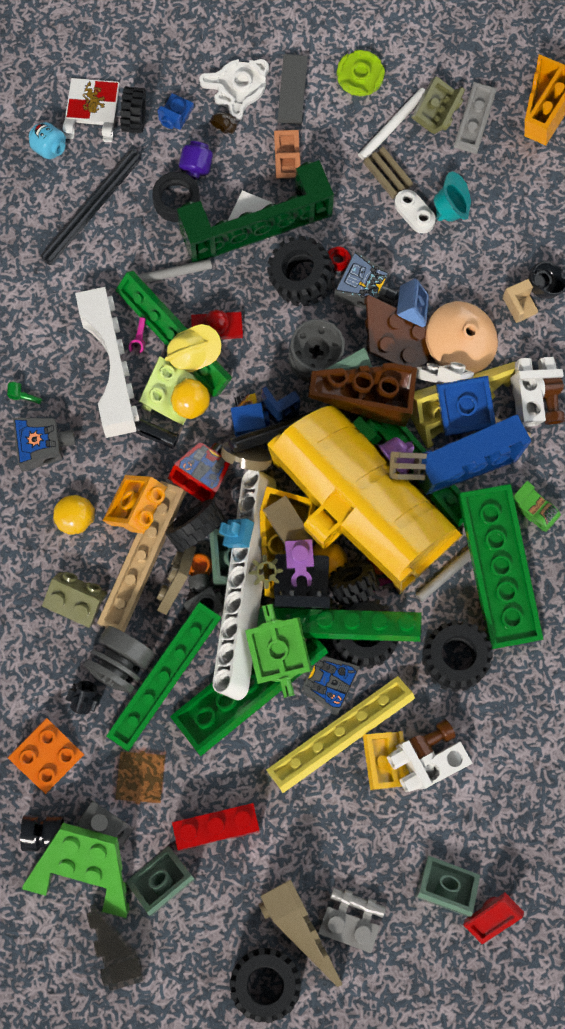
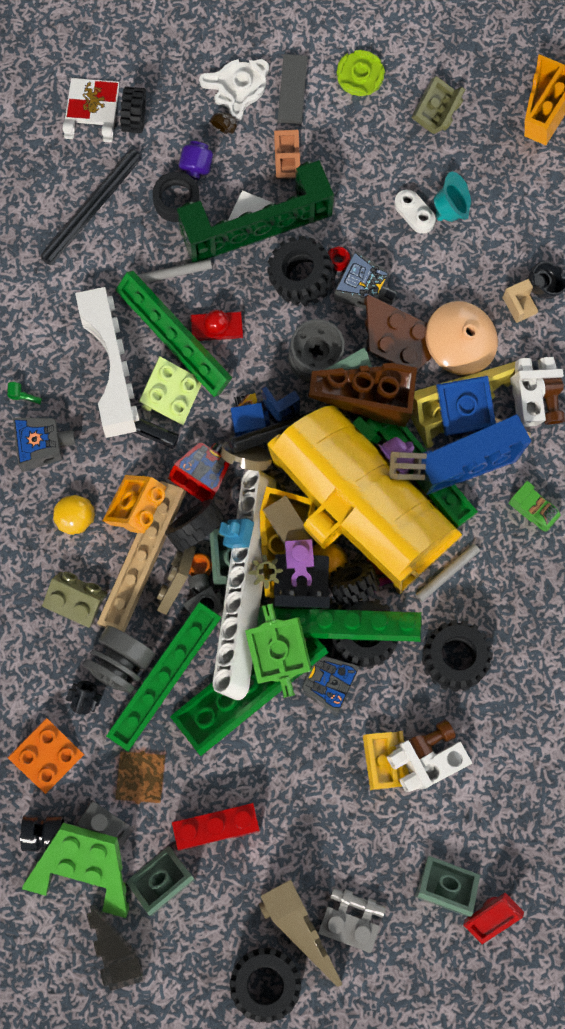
(47, 140): medium azure head -> none
(139, 336): dark pink hand -> none
(175, 112): blue bracket -> none
(190, 398): yellow hair -> none
(194, 348): light yellow piece -> none
(340, 734): light yellow plate -> none
(391, 125): white bar -> none
(394, 165): dark tan tile -> none
(413, 303): medium blue slope -> none
(443, 374): white slope -> none
(475, 117): light grey tile -> none
(500, 566): green plate -> none

